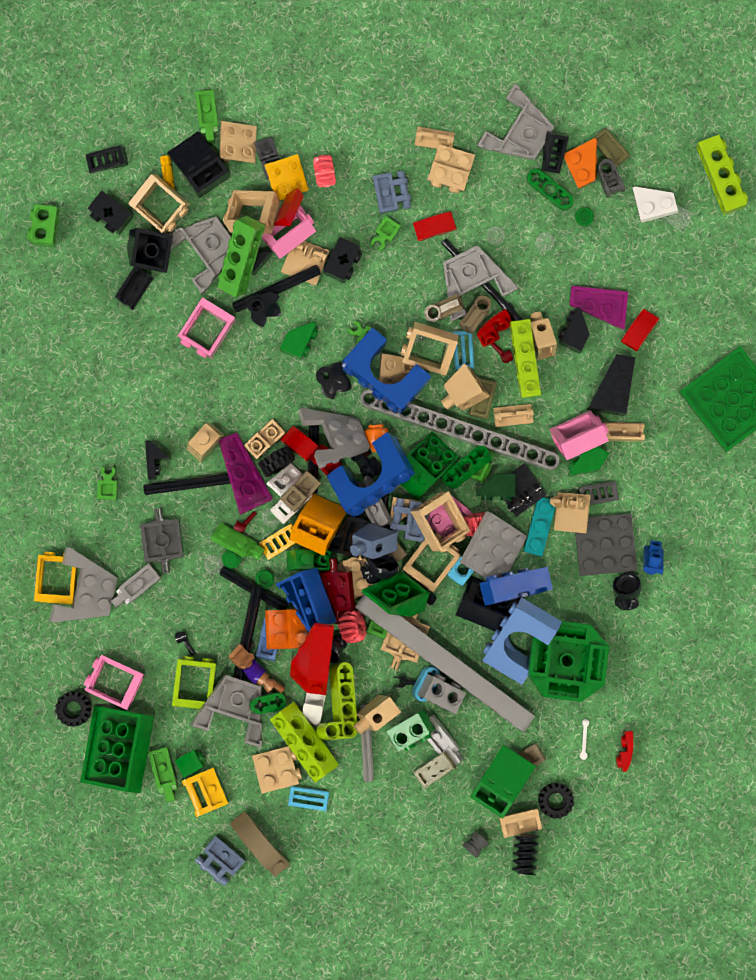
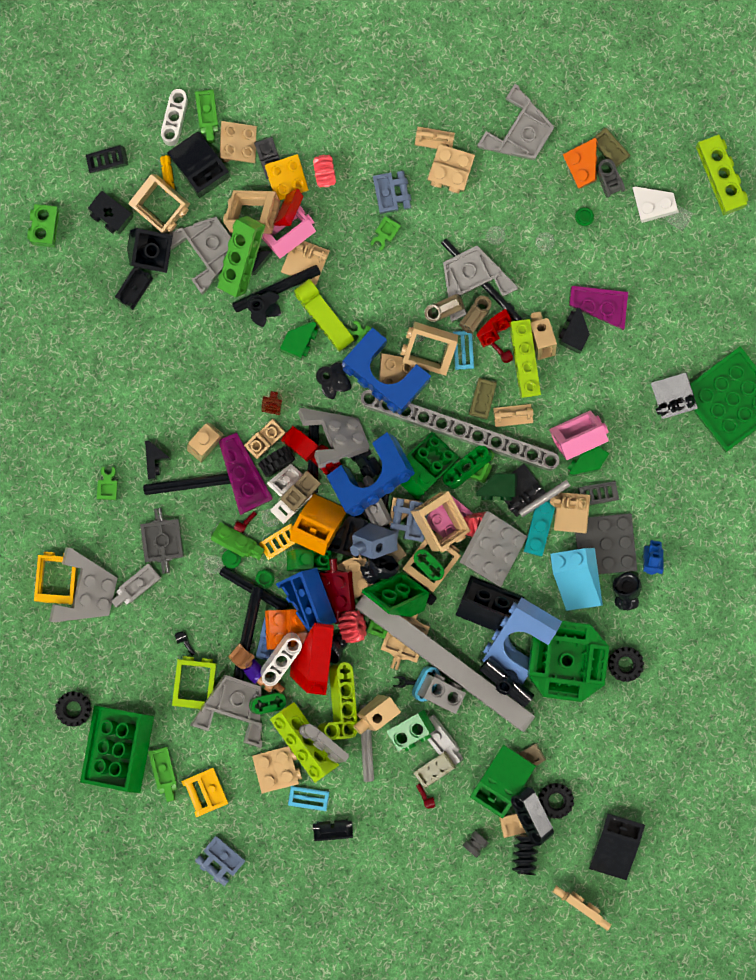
(132, 690): bright pink window -> none
(174, 108): none -> white beam
(191, 762): green slope -> none
(215, 311): bright pink window -> none
(259, 844): dark tan arch -> none
(272, 404): none -> clear red tile
(280, 668): none -> white beam
(313, 708): white slope -> none
(323, 315): none -> lime beam
(324, 743): none -> light grey hinge
(339, 830): none -> black hinge
(342, 249): black brick -> none
(373, 433): orange head -> none
(425, 568): none -> green beam
(428, 802): none -> dark red hand
(434, 226): red slope -> none
(455, 576): medium azure brick -> none
(464, 389): tan torso -> none
(506, 682): none -> black piece
(515, 586): blue wedge -> none
(532, 816): none -> black beam
(544, 498): none -> light grey bar
(548, 150): black slope -> none
(549, 181): green beam -> none
(577, 578): none -> medium azure slope
(583, 755): white hinge -> none
(589, 909): none -> tan plate
(614, 390): black wedge -> none
(616, 846): none -> black slope
(624, 759): red slope -> none
(625, 432): tan hinge -> none
(637, 664): none -> black tyre
(640, 330): red slope -> none
(674, 395): none -> hinge

